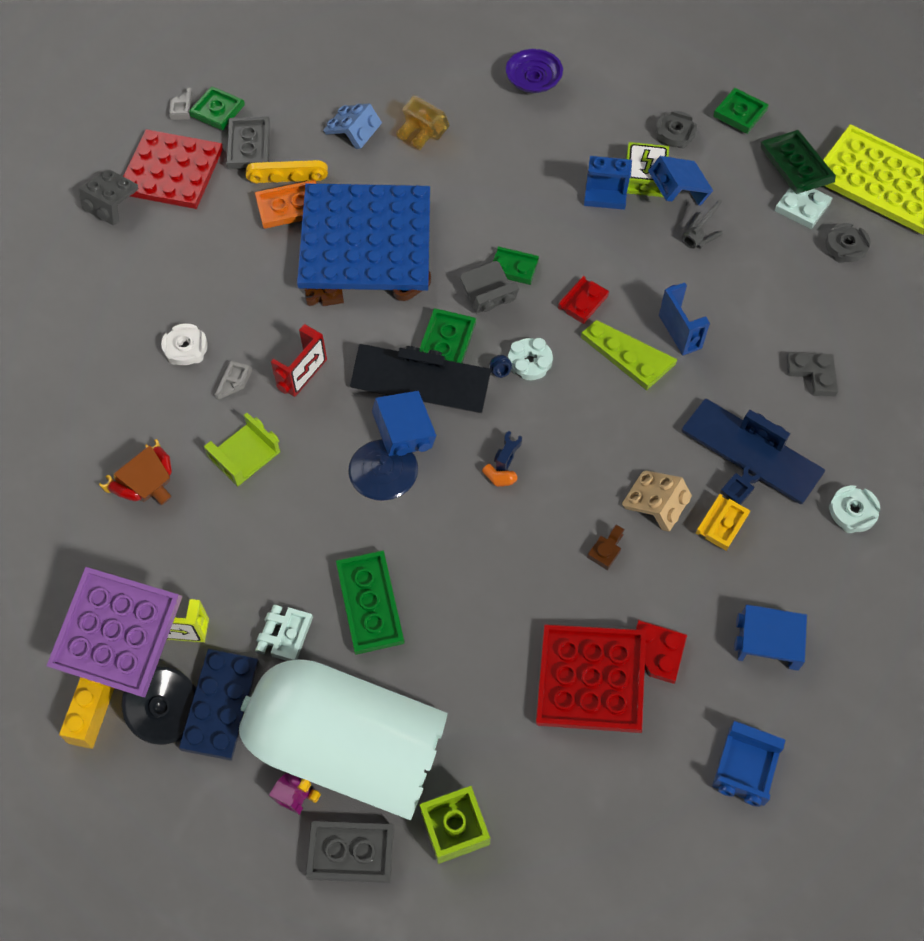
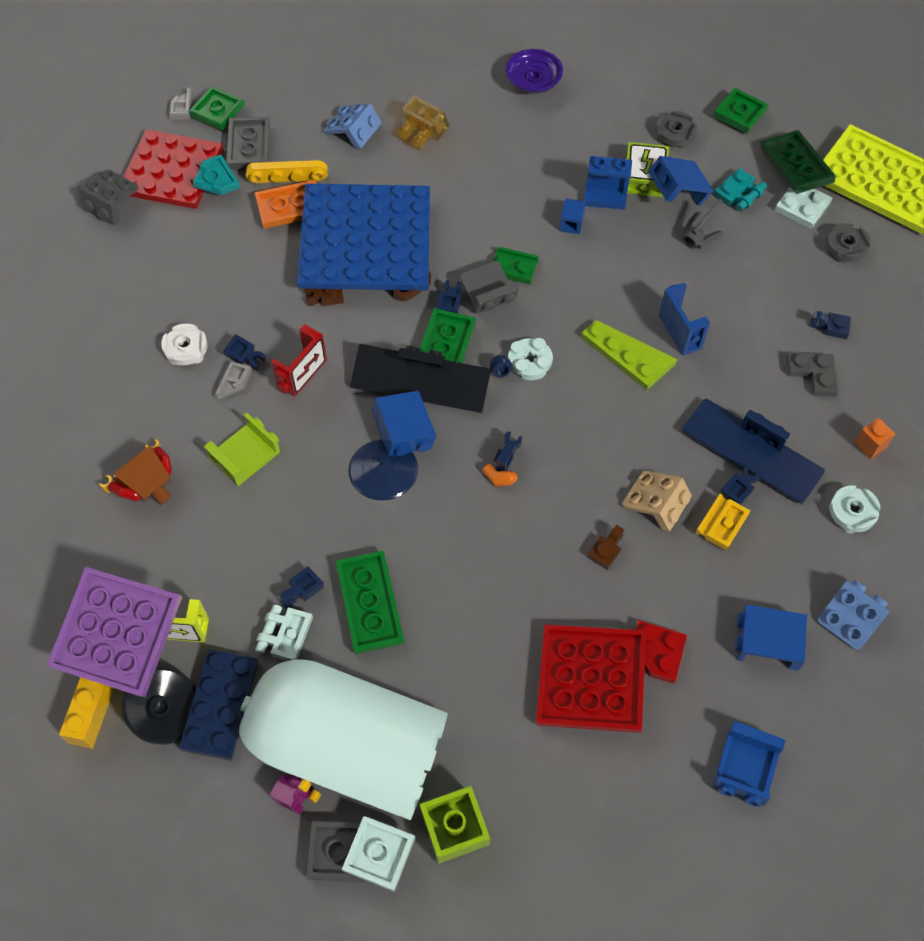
(216, 177): none -> teal plate
(242, 350): none -> dark blue plate
(302, 585): none -> dark blue plate
(378, 853): none -> light aqua plate
(450, 299): none -> dark blue plate
(572, 216): none -> blue brick
(583, 300): red plate -> none
(735, 186): none -> teal plate
(834, 324): none -> dark blue plate
(854, 614): none -> medium blue bracket
(874, 438): none -> orange brick

